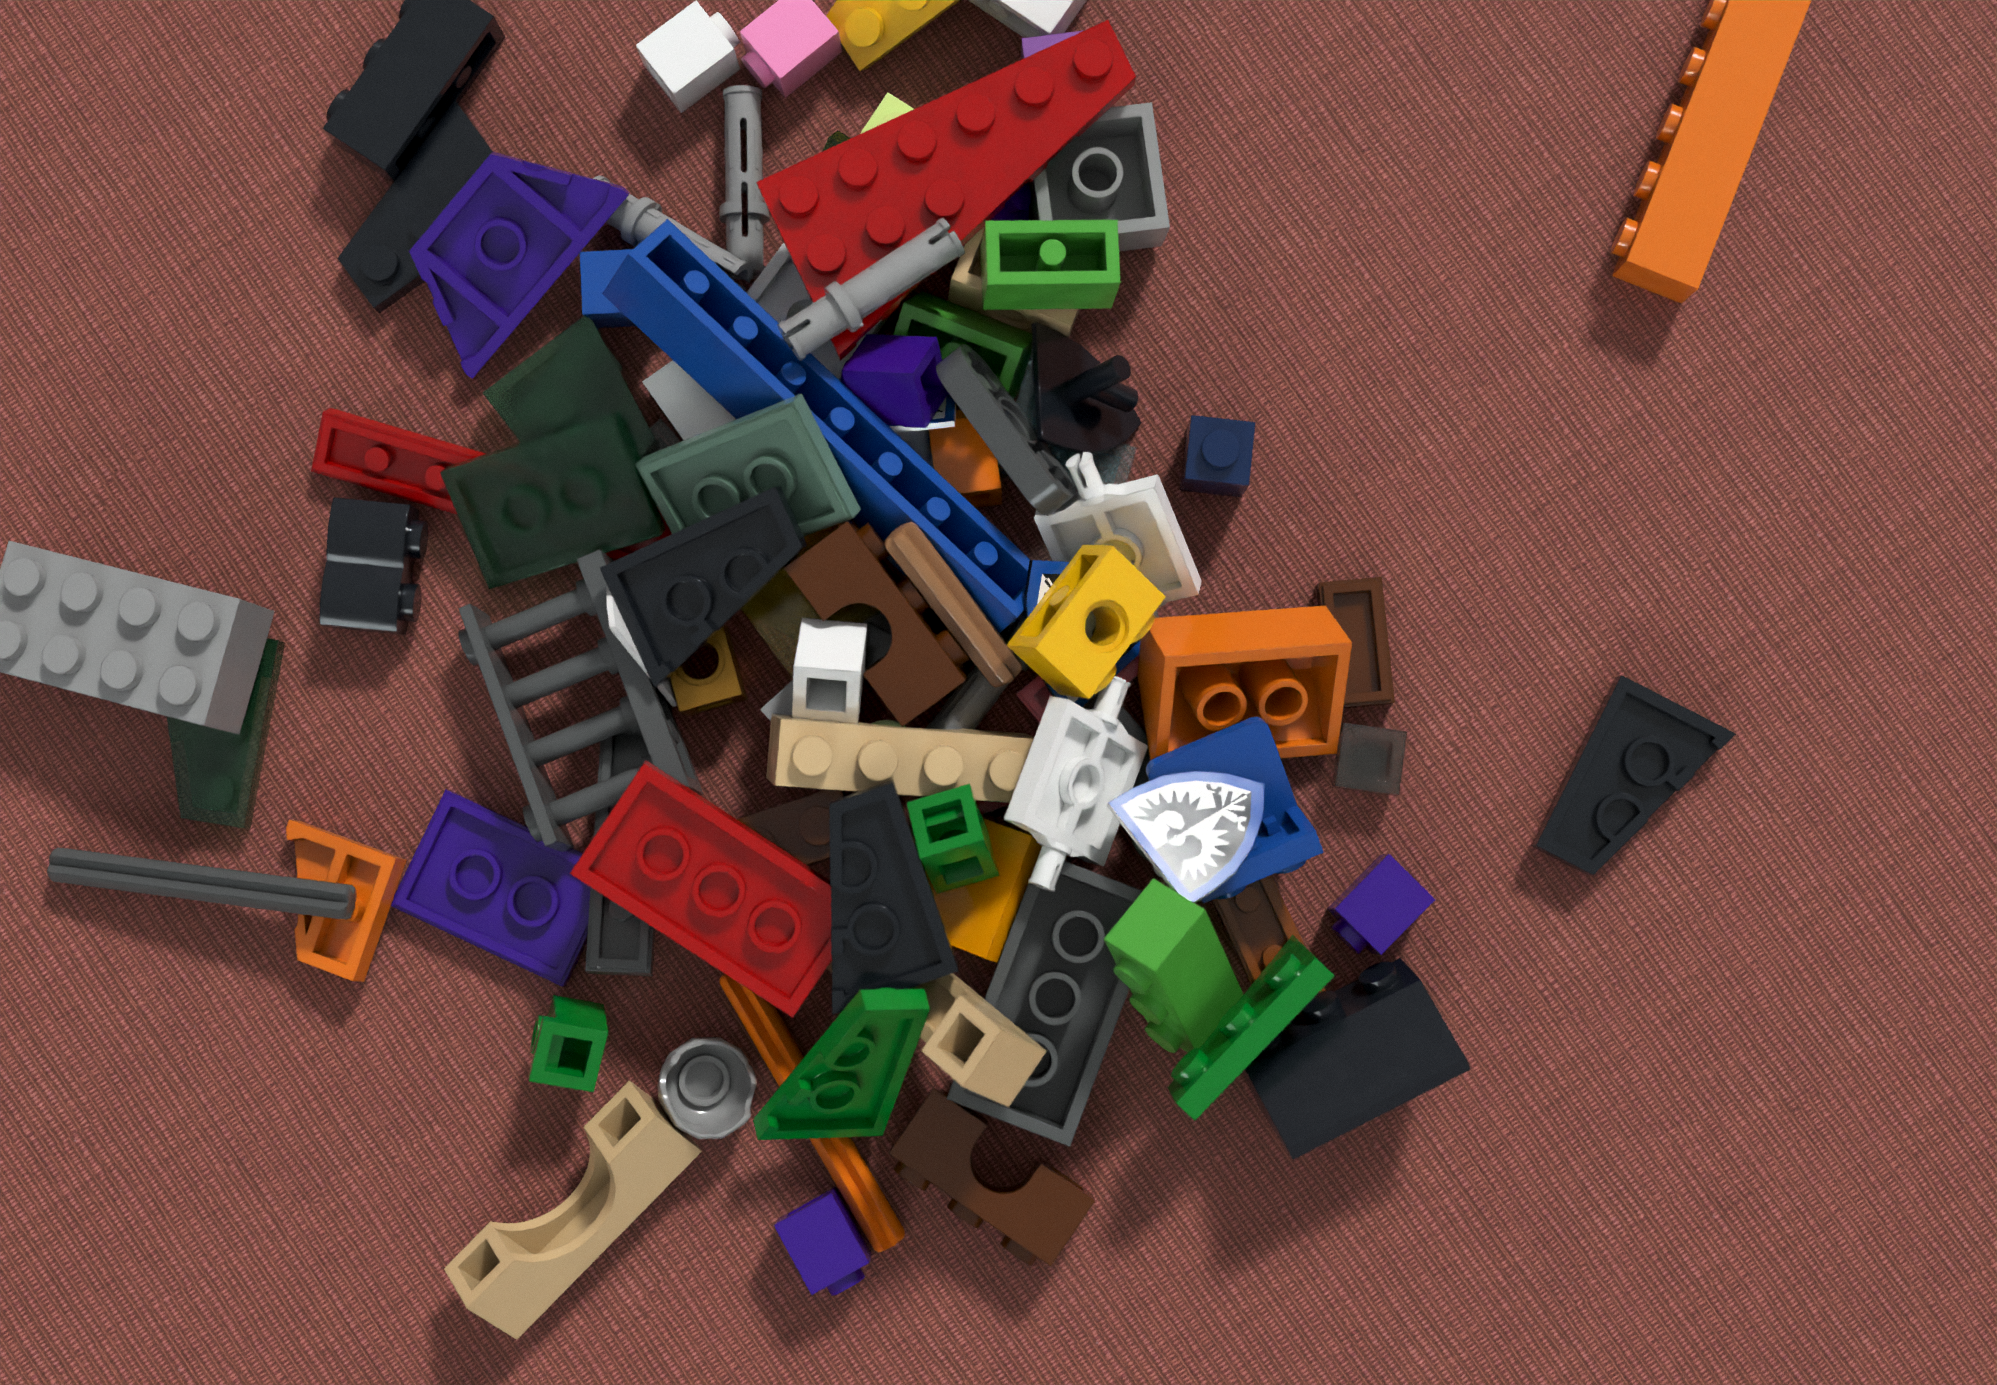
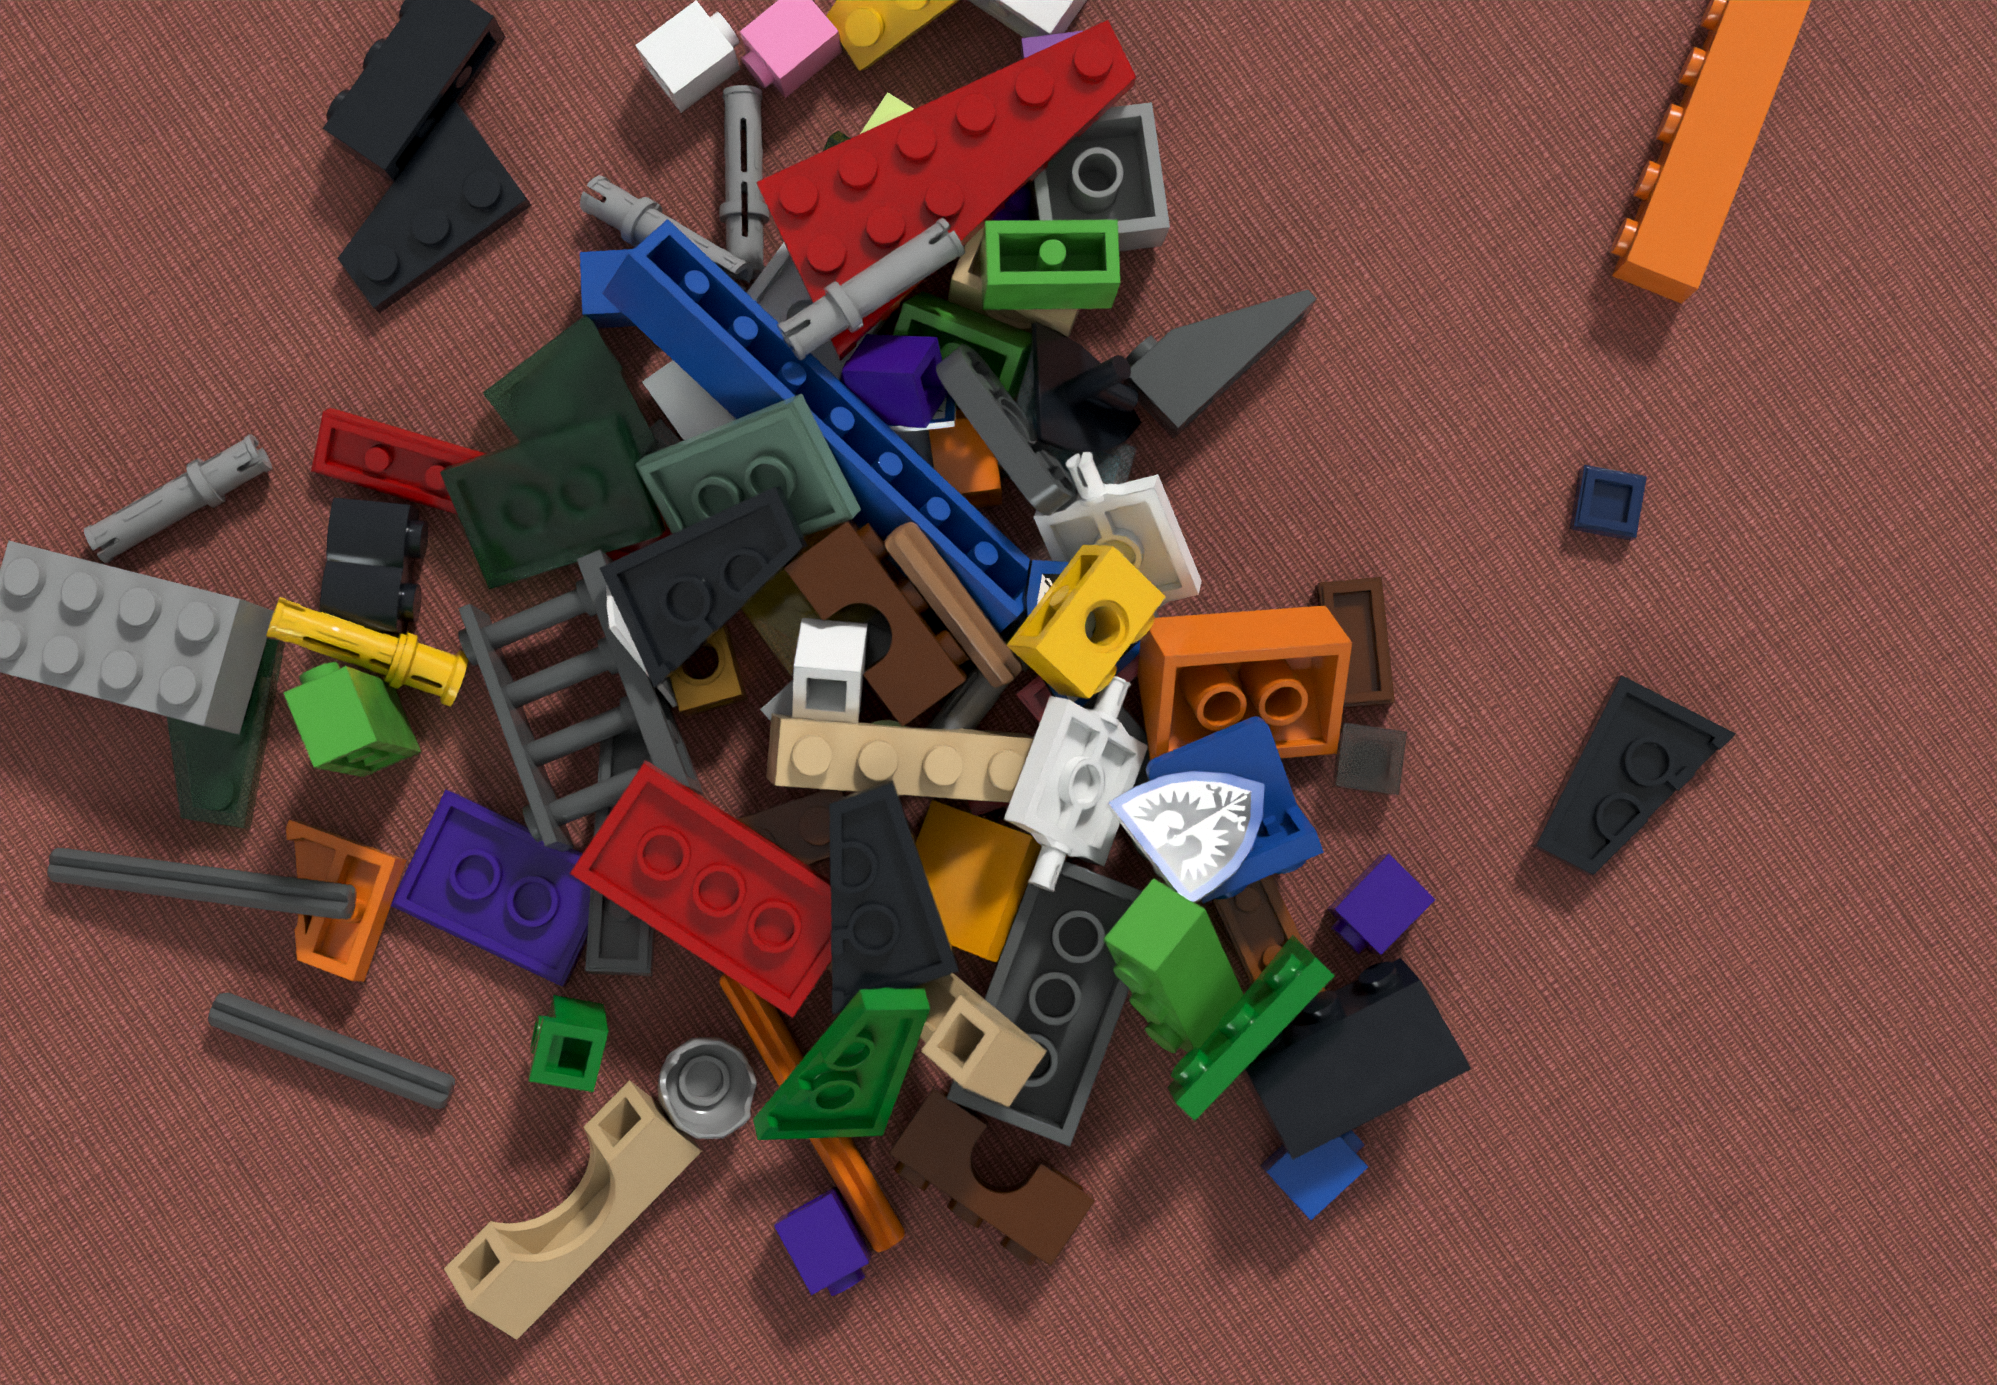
(199, 486): none -> light grey pin
(331, 1050): none -> dark grey axle
(350, 720): none -> bright green brick
(398, 659): none -> yellow pin
(506, 246): dark purple wing -> none
(952, 839): green brick -> none
(1203, 359): none -> dark grey slope
(1217, 456): dark blue brick -> none
(1319, 1174): none -> blue brick
(1608, 502): none -> dark blue tile

